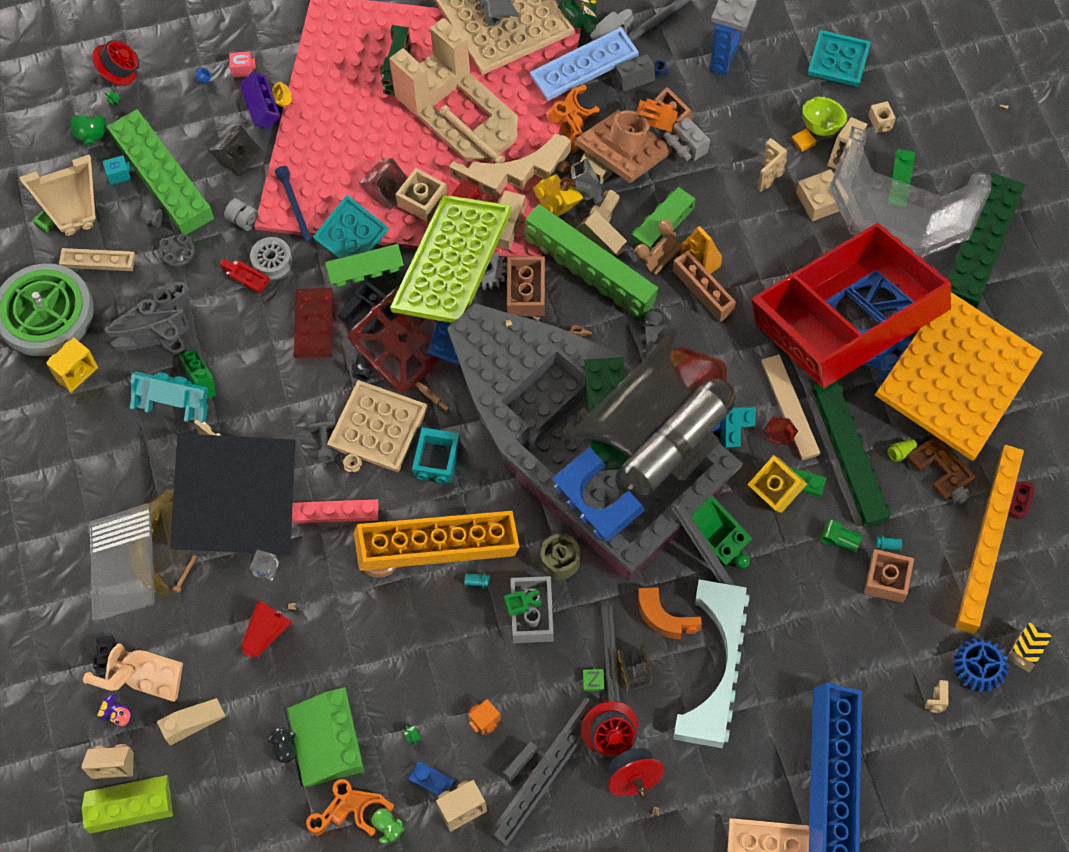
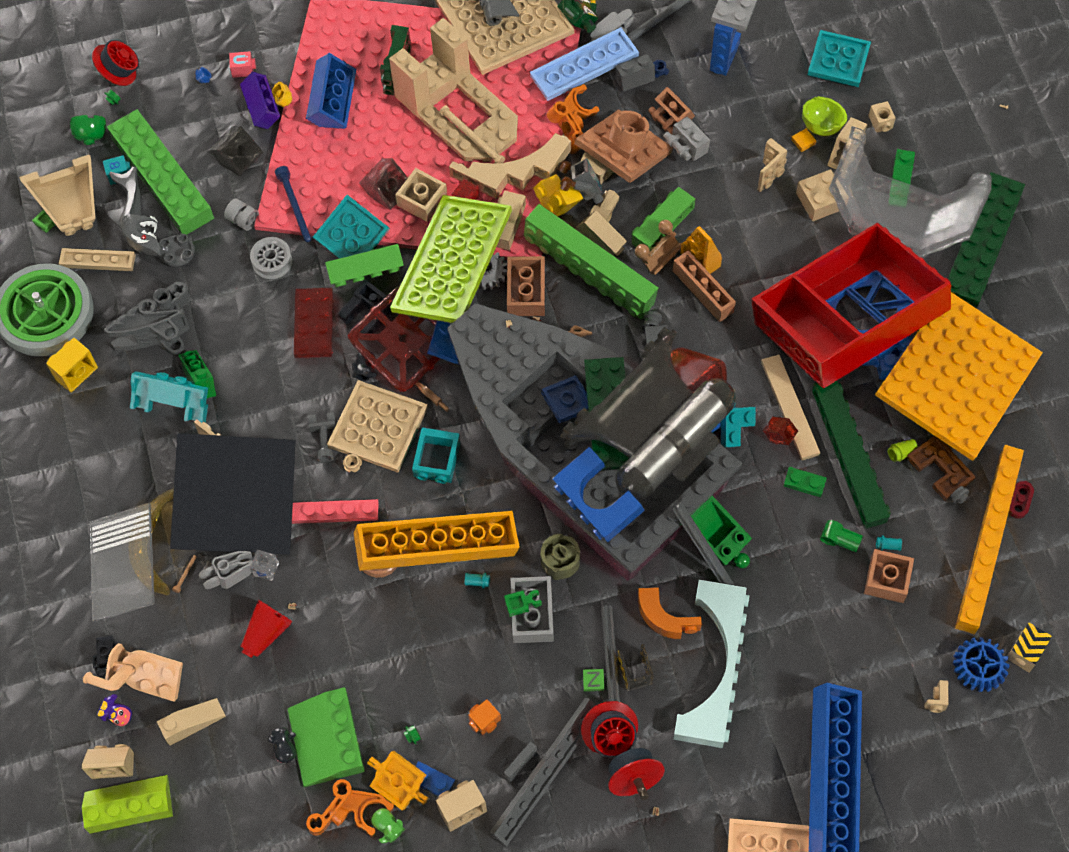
(129, 217): none -> dark grey piece
(153, 216): dark grey wheel -> none
(228, 570): none -> light grey hinge
(245, 275): red hinge -> none
(331, 92): none -> blue slope
(397, 780): none -> light orange plate
(566, 398): none -> dark blue plate
(658, 116): orange brick -> none
(777, 484): yellow brick -> none

